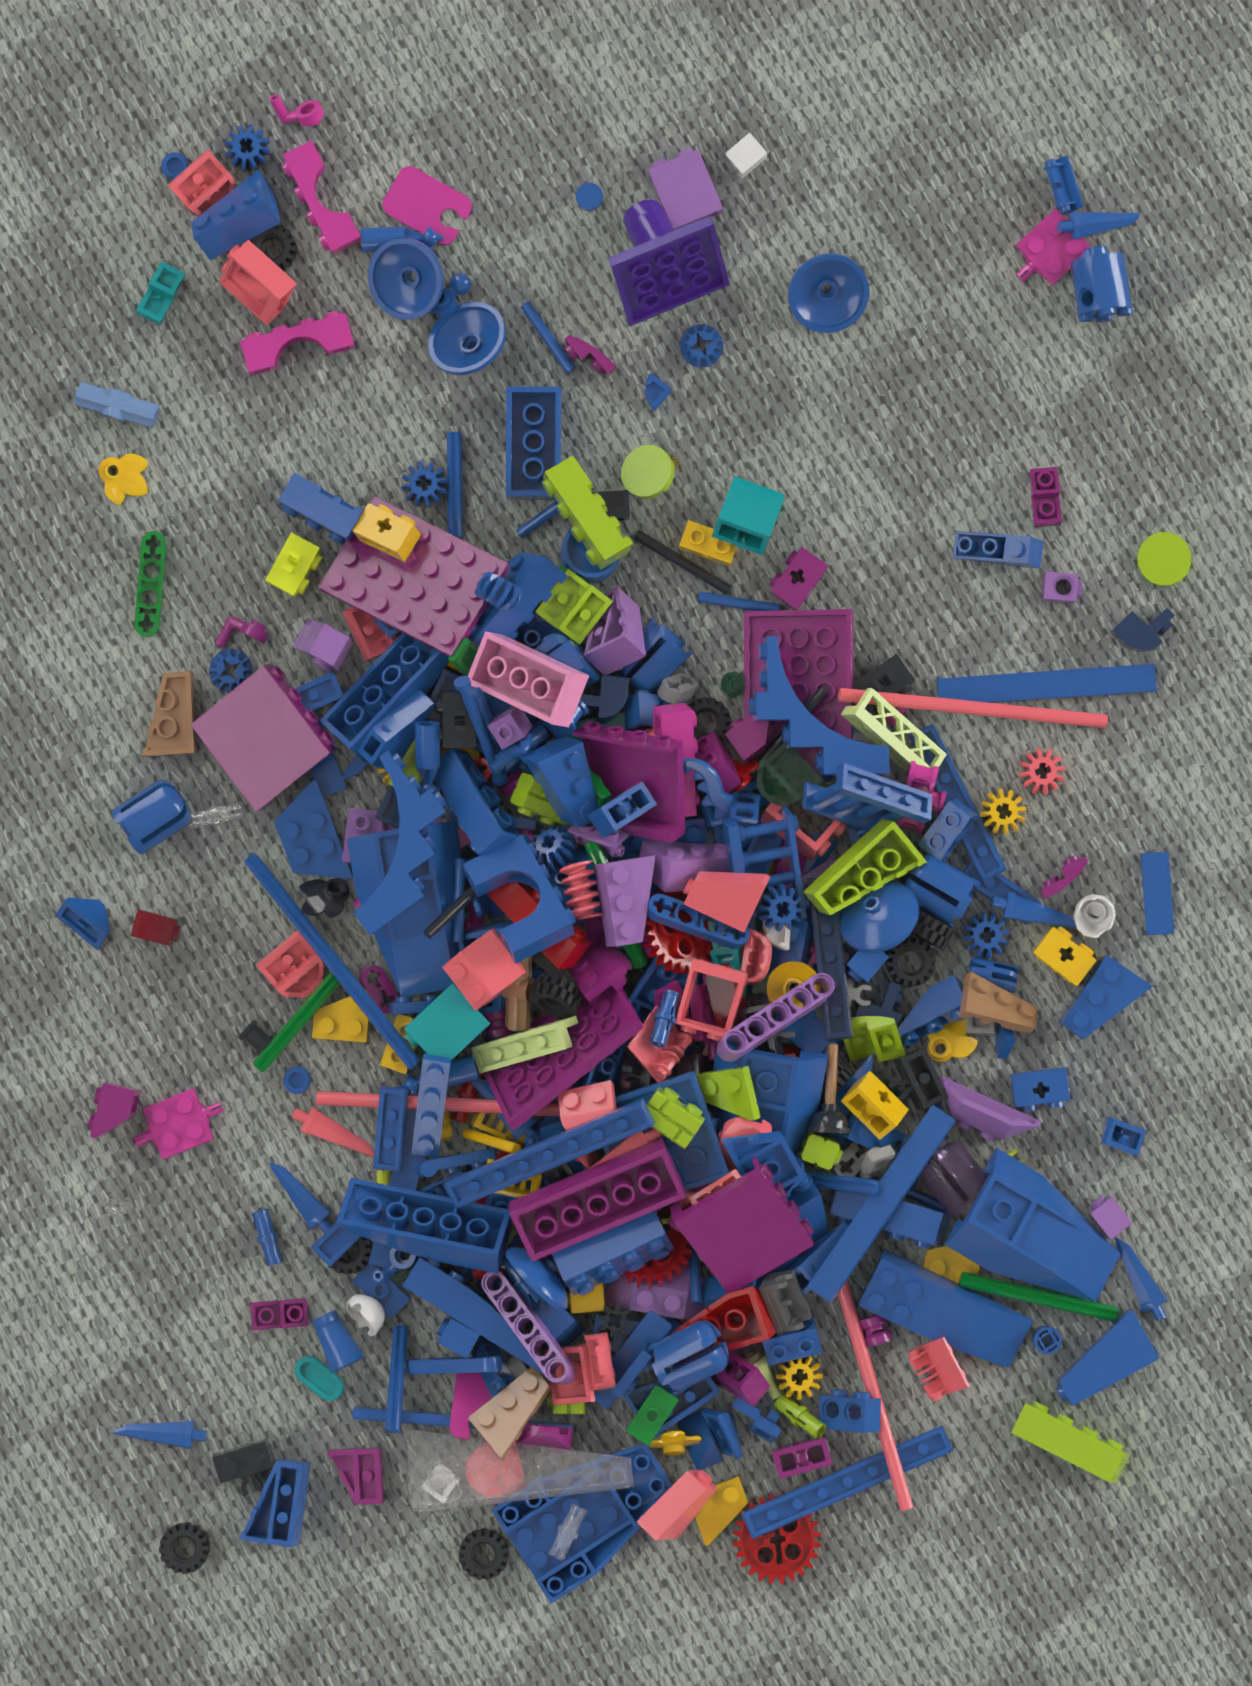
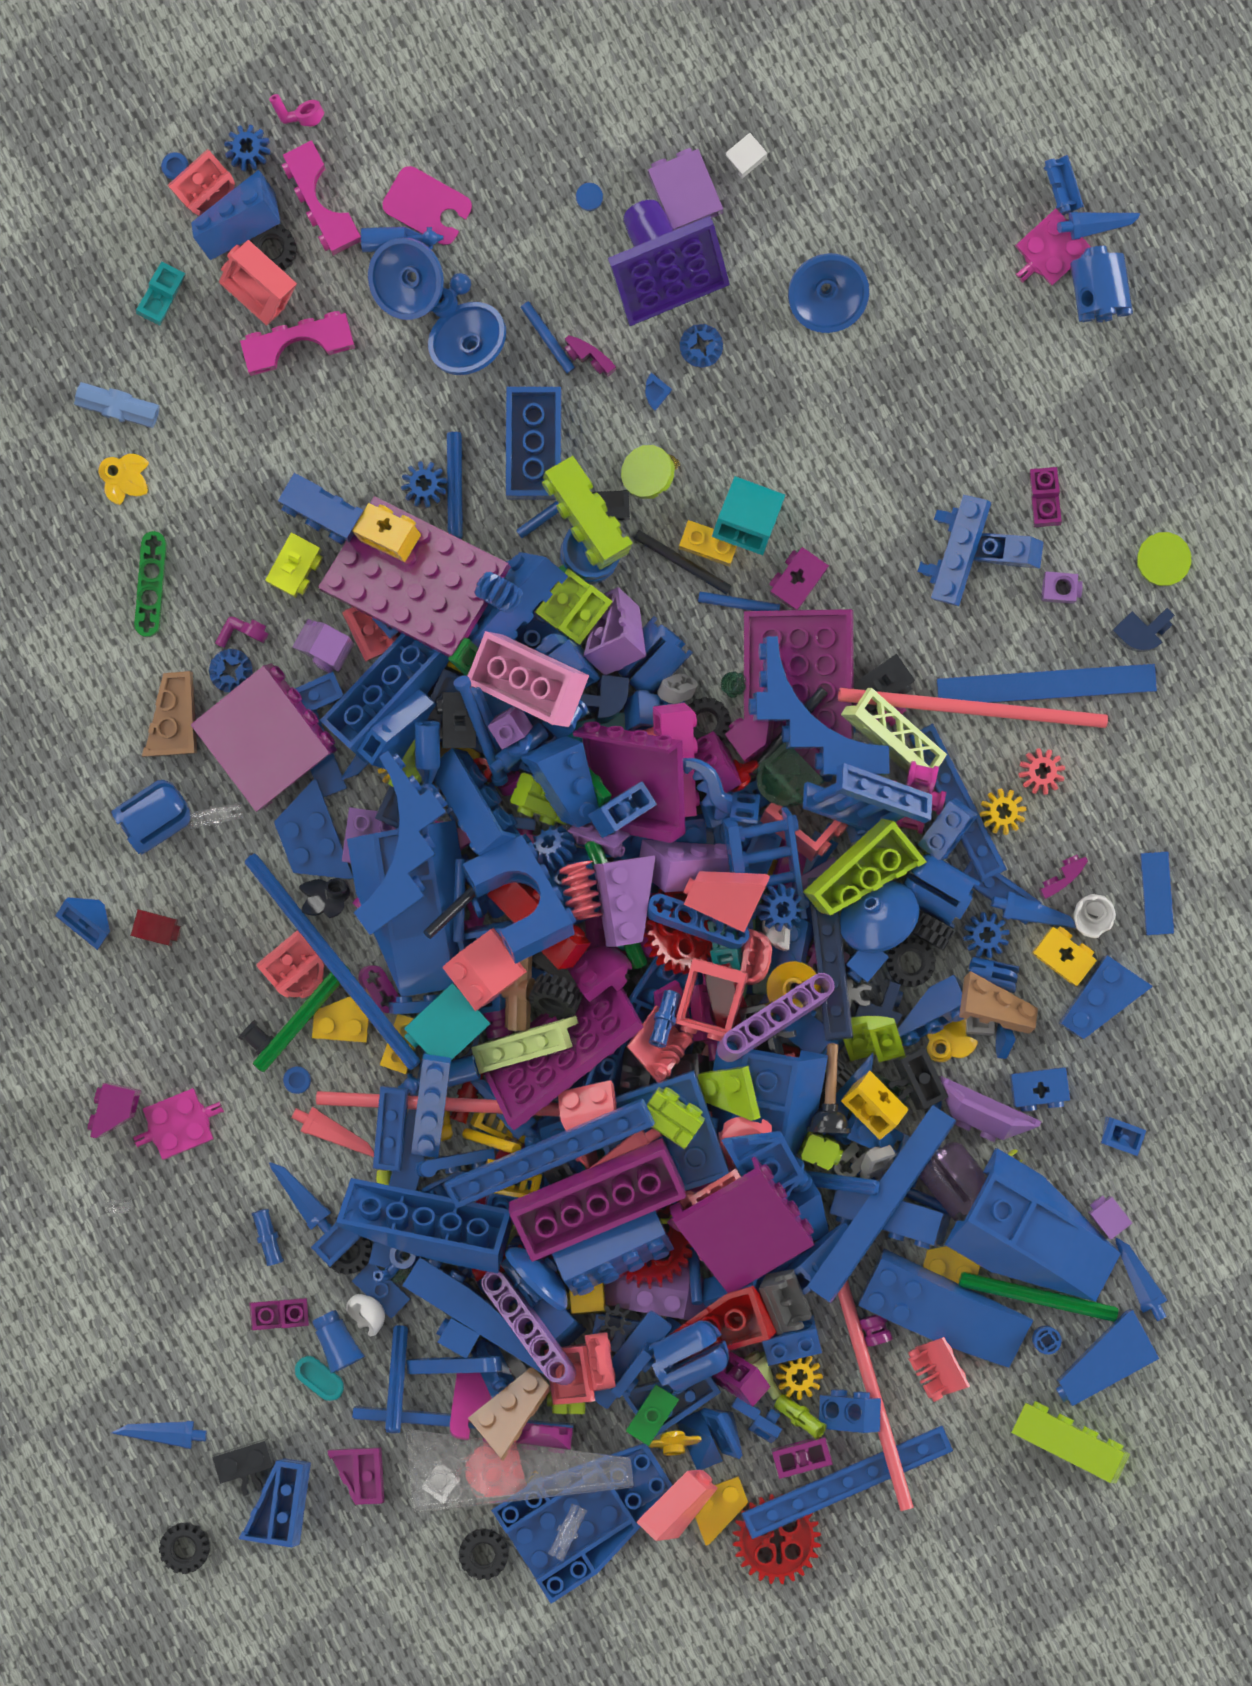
(966, 530): none -> hinge

